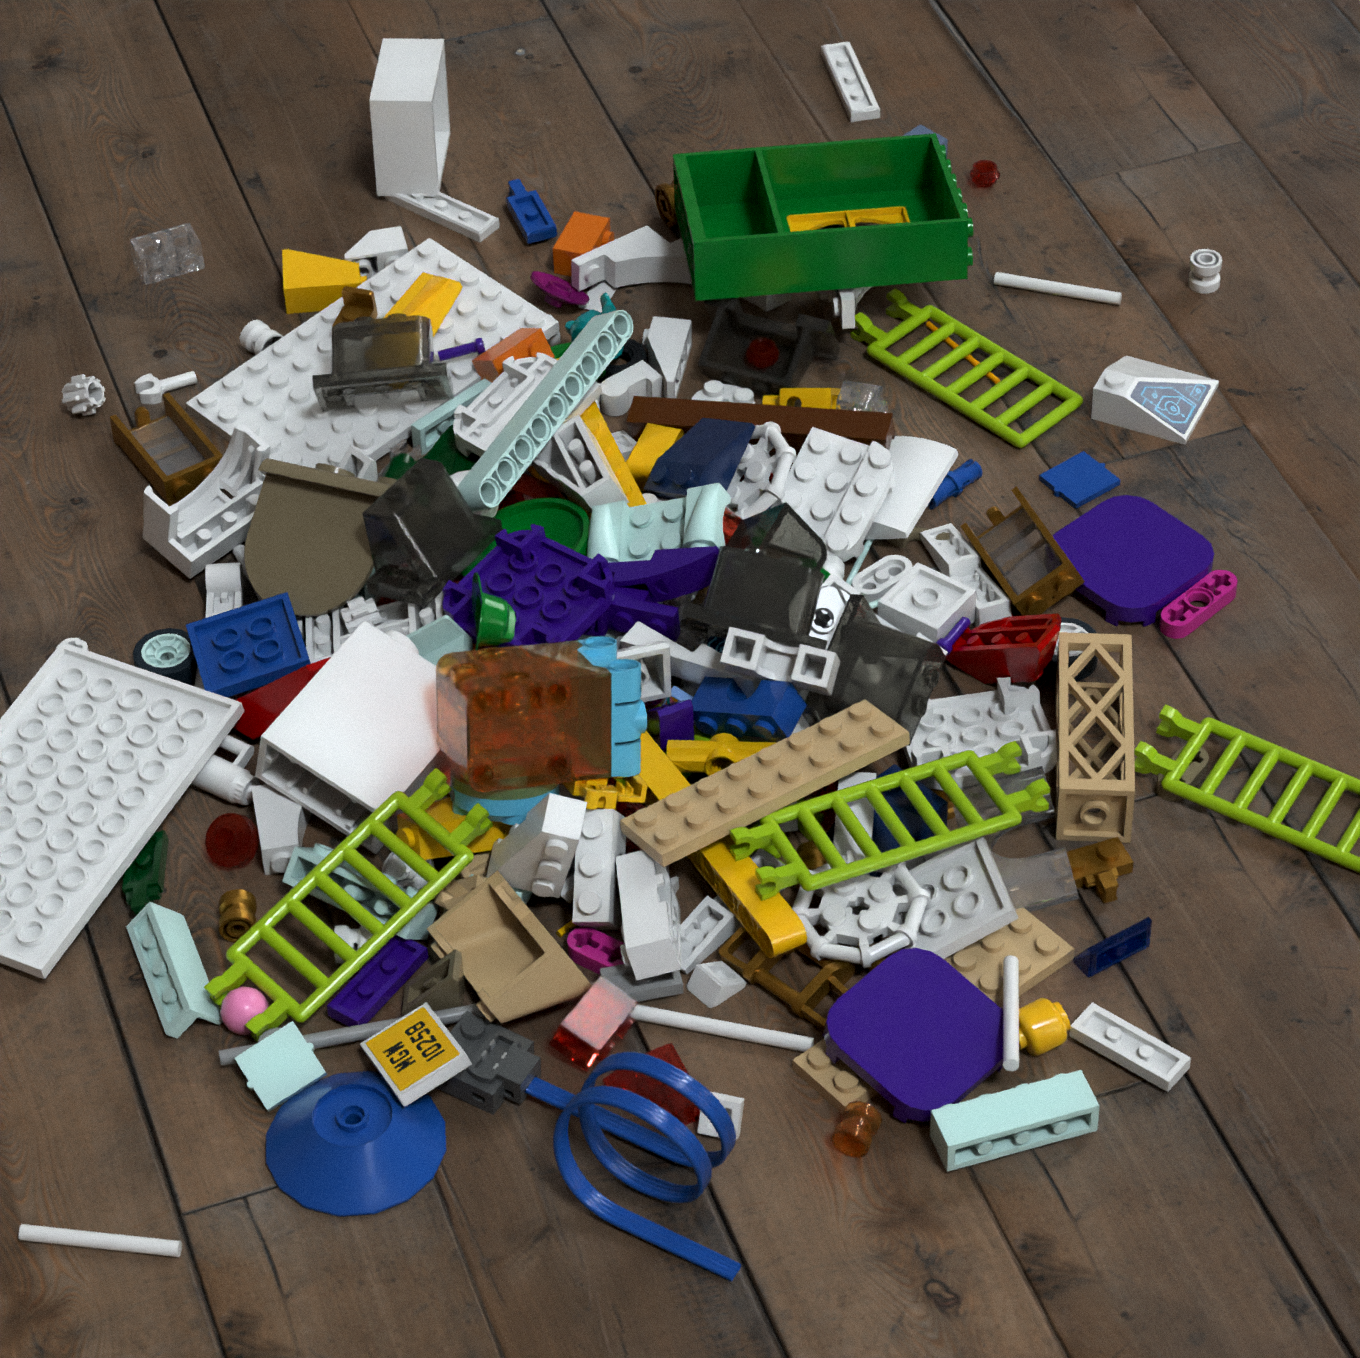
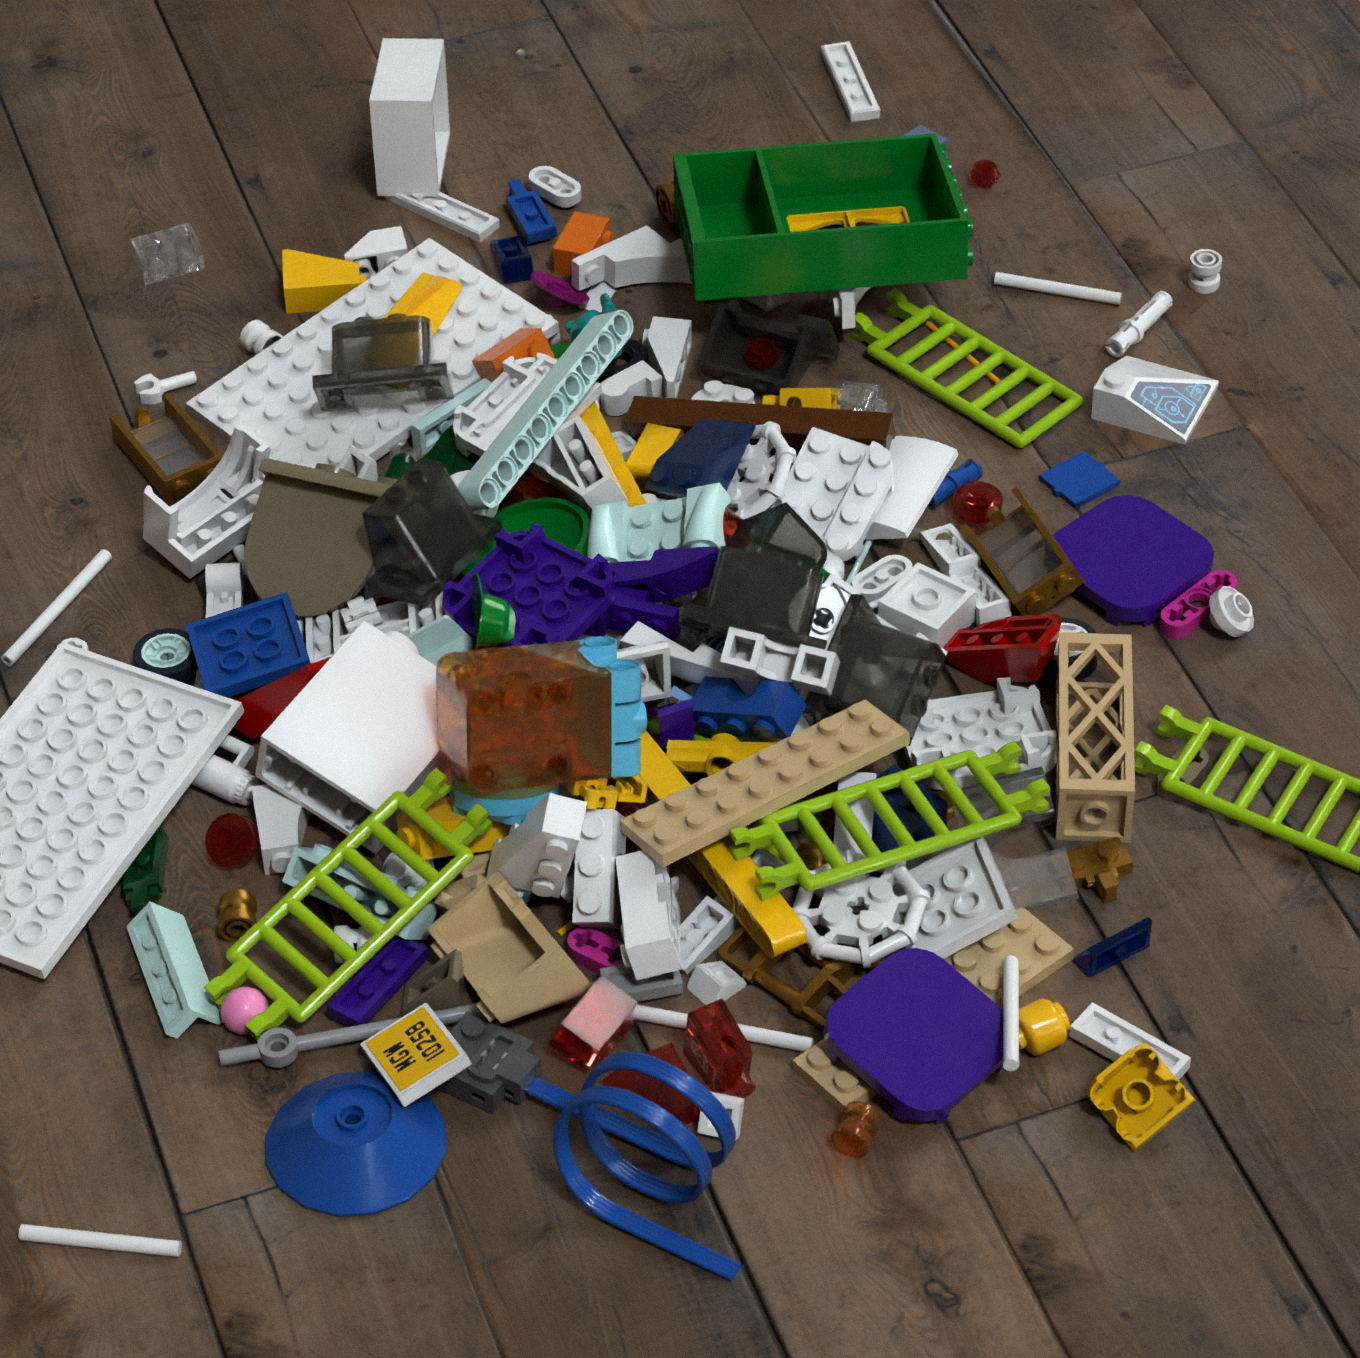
(56, 608): none -> white piece
(83, 394): white gear -> none
(280, 1066): light aqua piece -> none
(356, 304): pearl gold bracket -> none
(477, 346): dark purple piece -> none
(512, 259): none -> clear blue slope
(555, 186): none -> white plate
(719, 1050): none -> clear red torso
(954, 634): dark purple piece -> none
(974, 500): none -> clear red plate
(1014, 1120): light aqua brick -> none
(1132, 330): none -> white pin
(1139, 1095): none -> yellow slope
(1231, 611): none -> white plate

